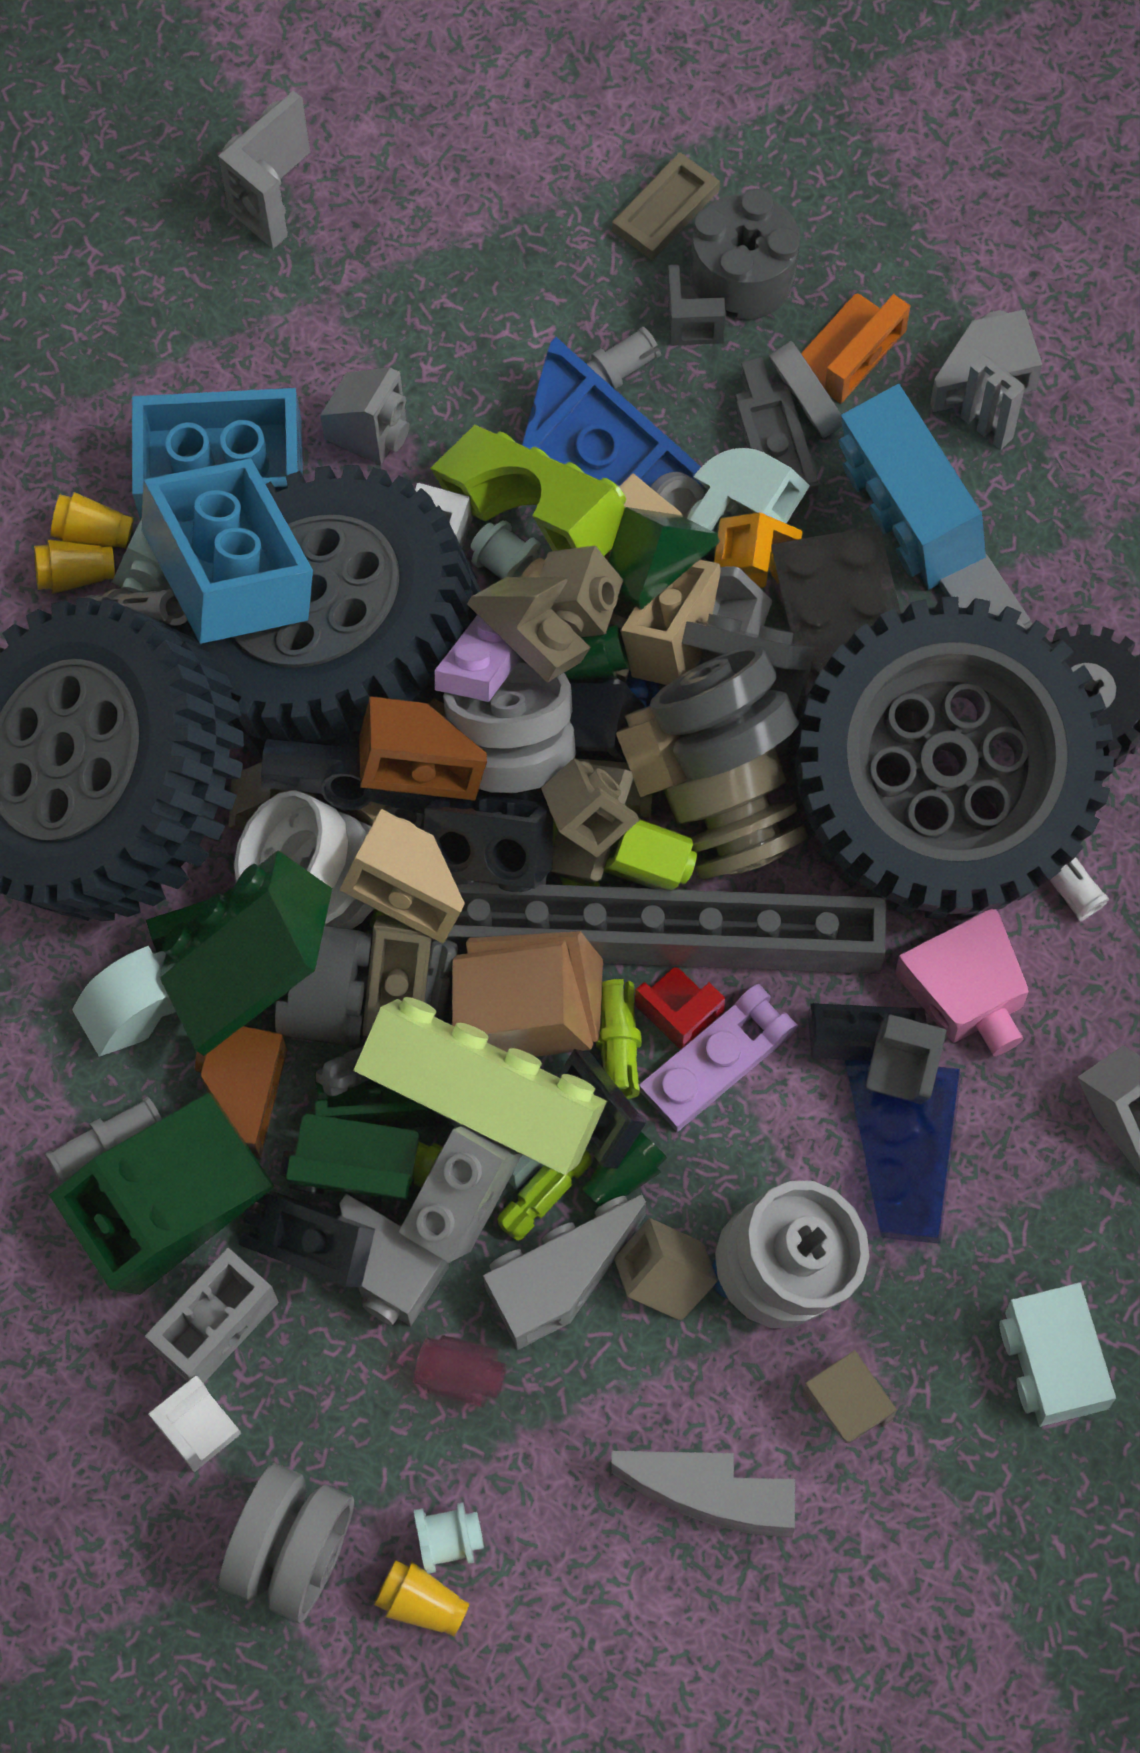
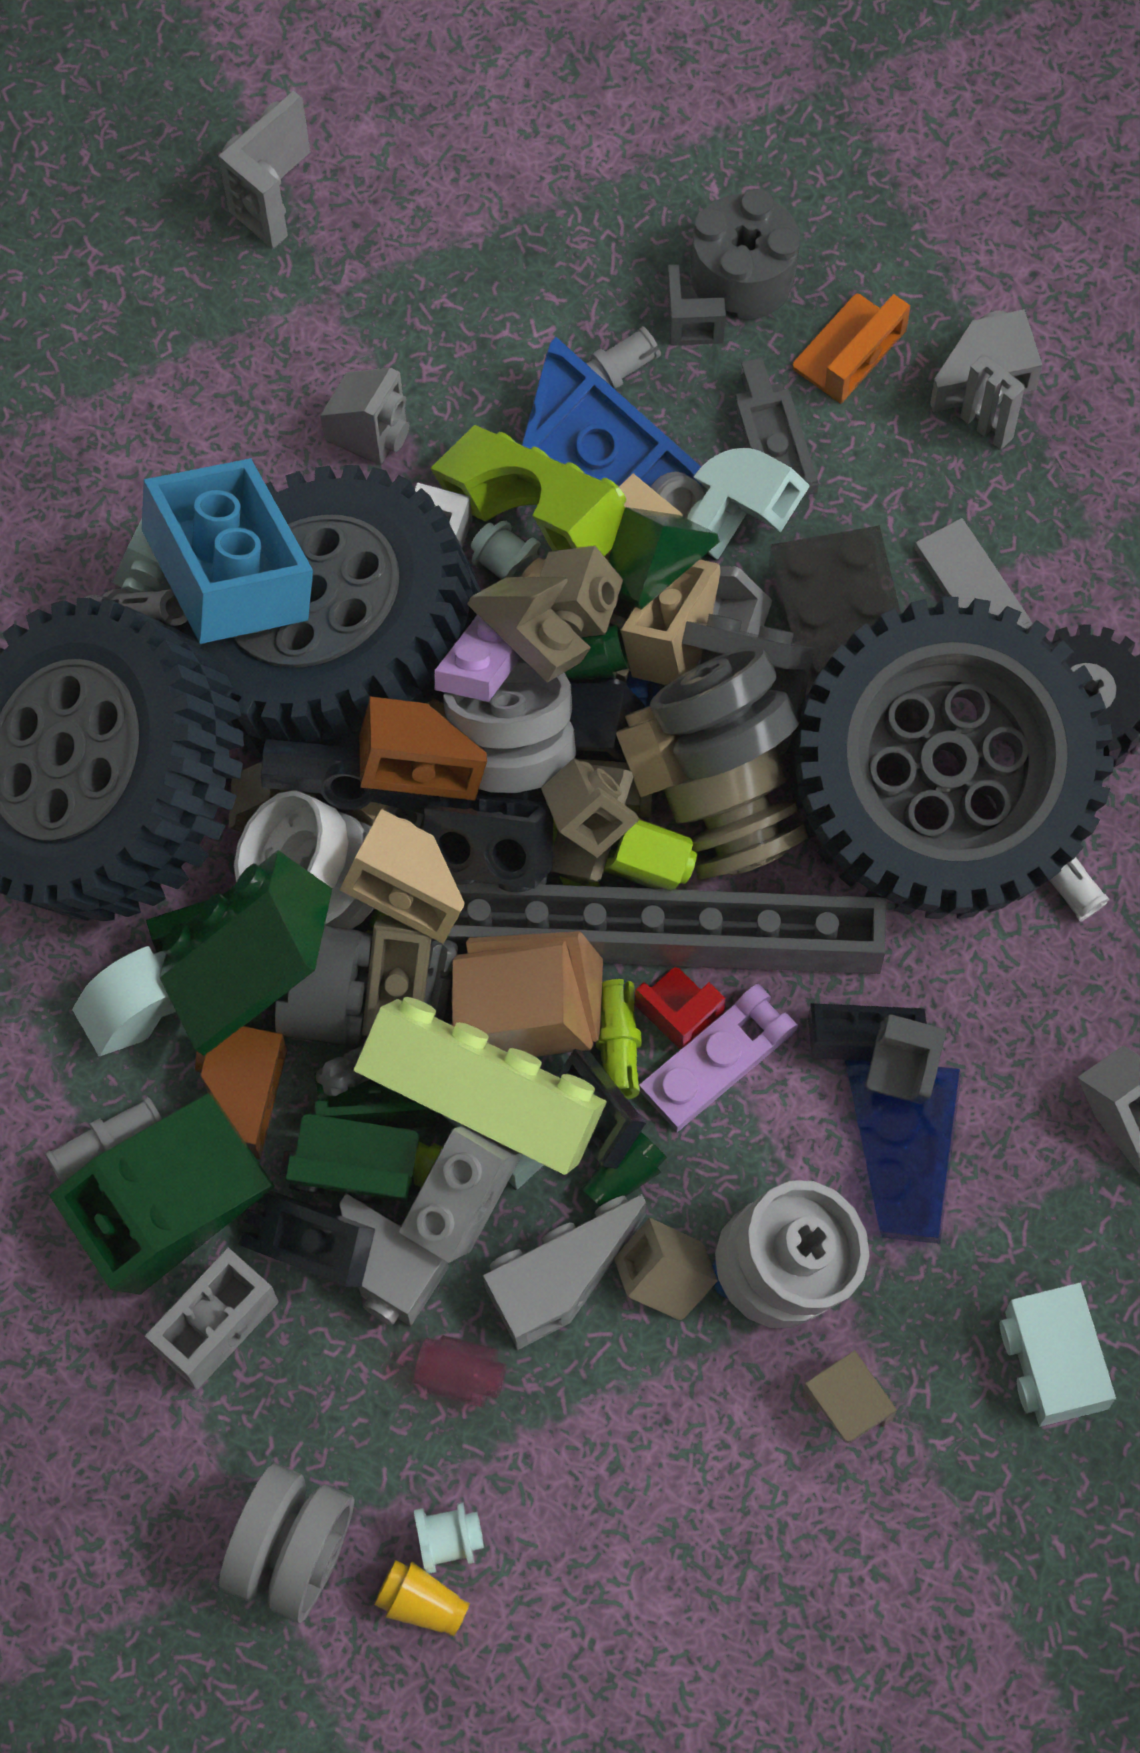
(72, 565): yellow cone -> none
(89, 522): yellow cone -> none
(194, 1423): white panel -> none
(213, 429): dark azure brick -> none
(538, 1198): lime axle -> none
(666, 206): dark tan tile -> none
(707, 1491): light grey slope -> none
(748, 543): light orange panel -> none
(806, 389): light grey beam -> none
(911, 487): dark azure brick -> none
(969, 981): bright pink torso -> none

